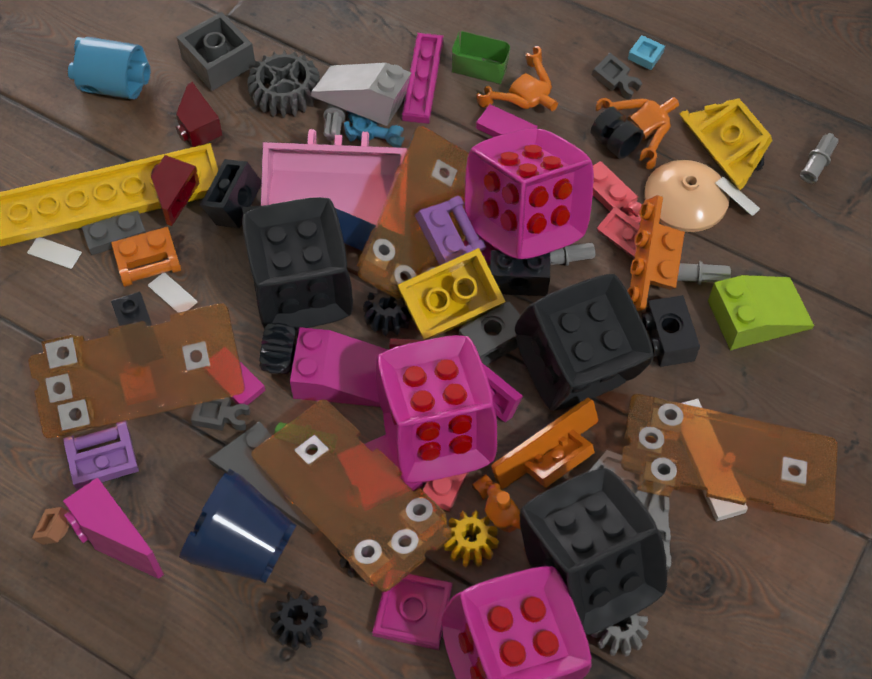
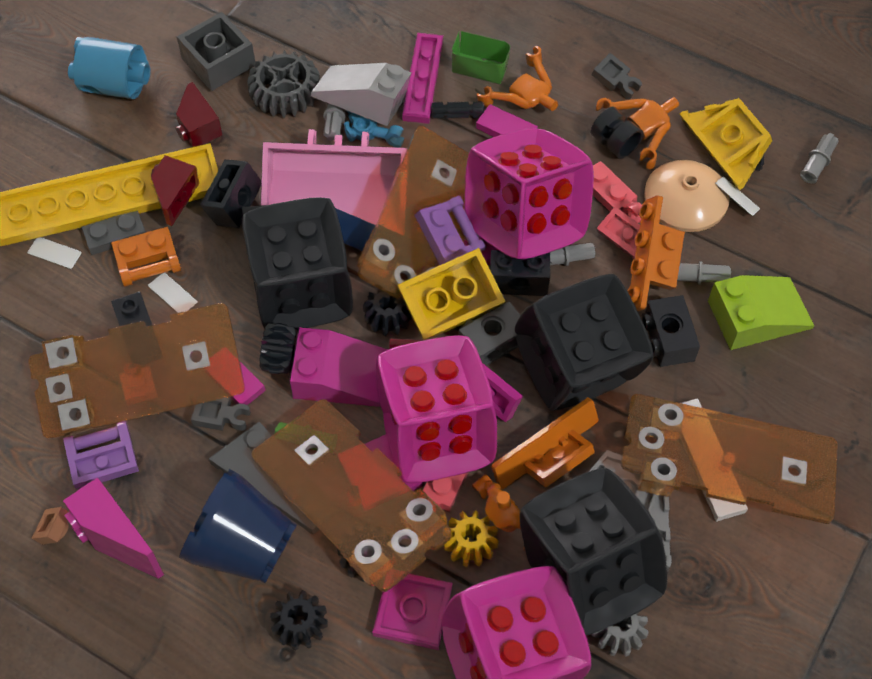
(457, 109): none -> black axle
(646, 52): medium azure plate -> none

